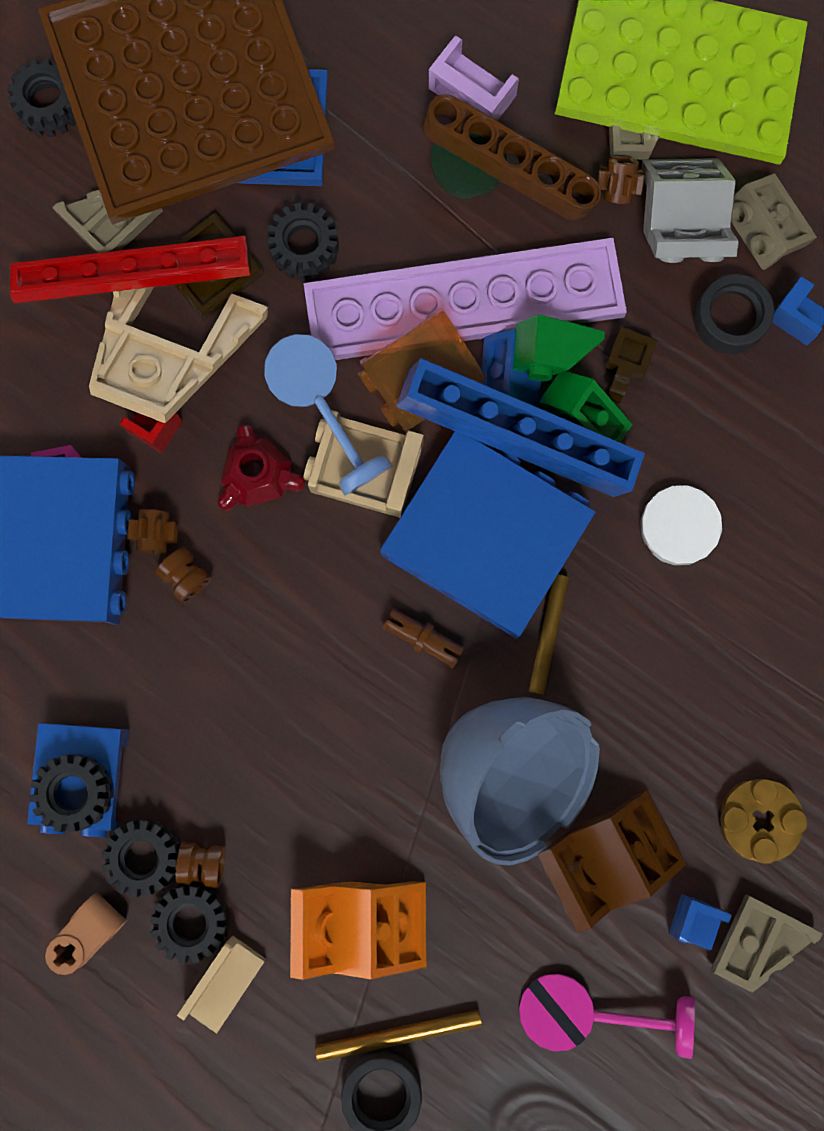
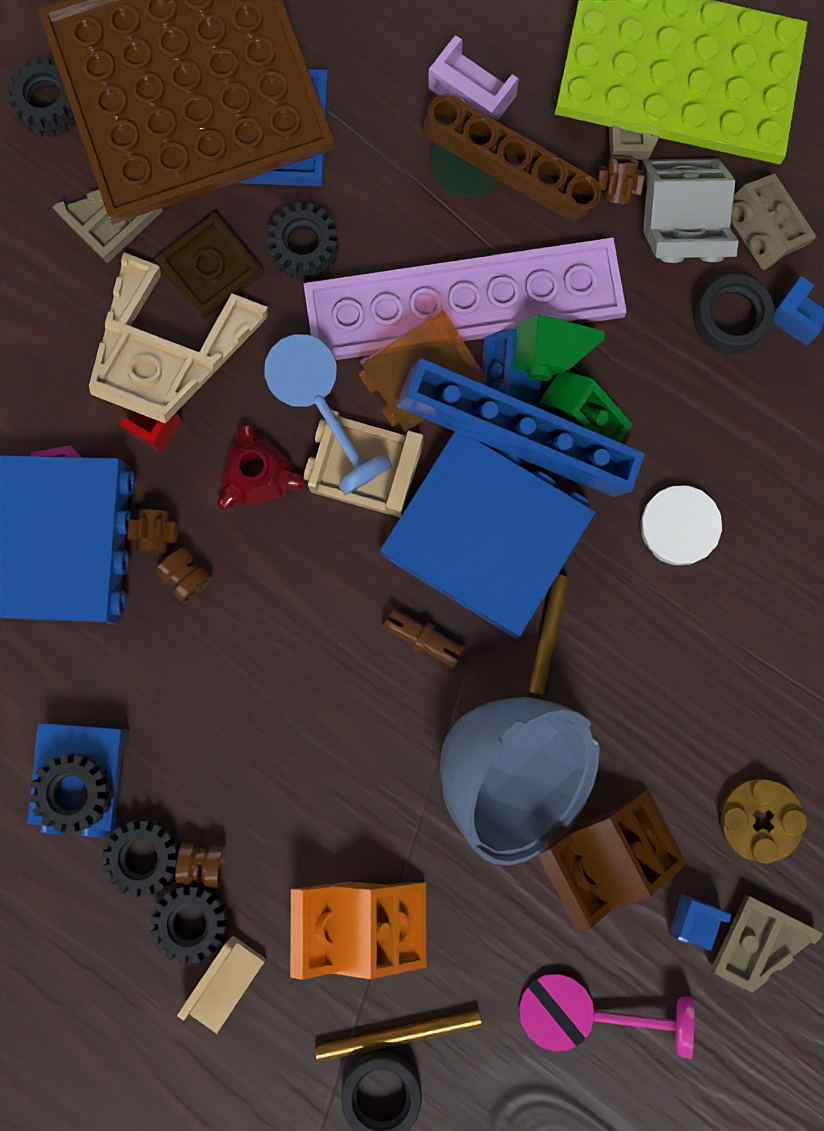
(88, 931): nougat piece -> none
(129, 269): red tile -> none
(629, 359): dark brown plate -> none

